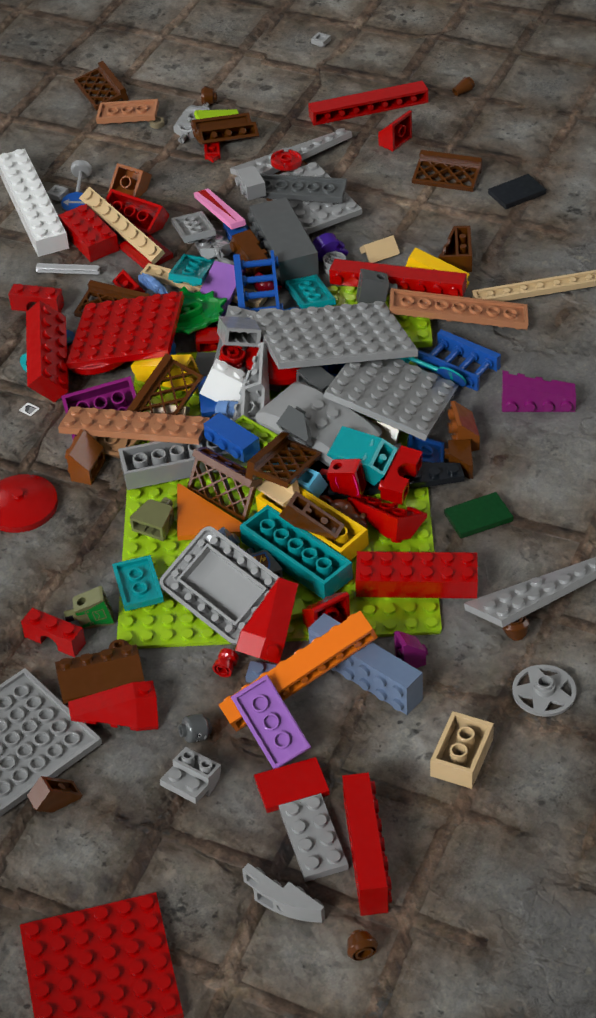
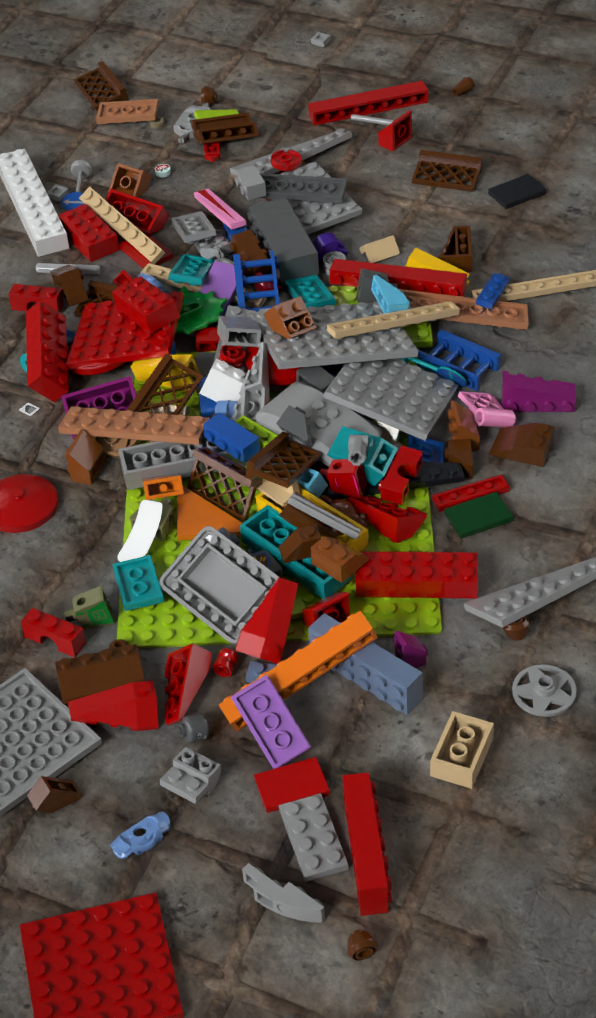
(70, 281): none -> reddish brown wedge
(128, 843): none -> medium blue piece
(142, 531): none -> white sticker
(145, 304): none -> red brick
(162, 170): none -> light aqua tile
(162, 486): none -> orange slope
(185, 674): none -> red wedge
(290, 318): none -> dark orange slope
(299, 543): none -> reddish brown slope
(324, 516): none -> light grey axle
(336, 558): none -> dark orange slope
(357, 448): none -> light grey piece
(371, 119): none -> light grey bar
(388, 296): none -> medium azure slope
(393, 319): none -> tan plate
(470, 492): none -> red tile
(487, 410): none -> bright pink piece
(492, 290): none -> blue plate
(524, 443): none -> reddish brown slope

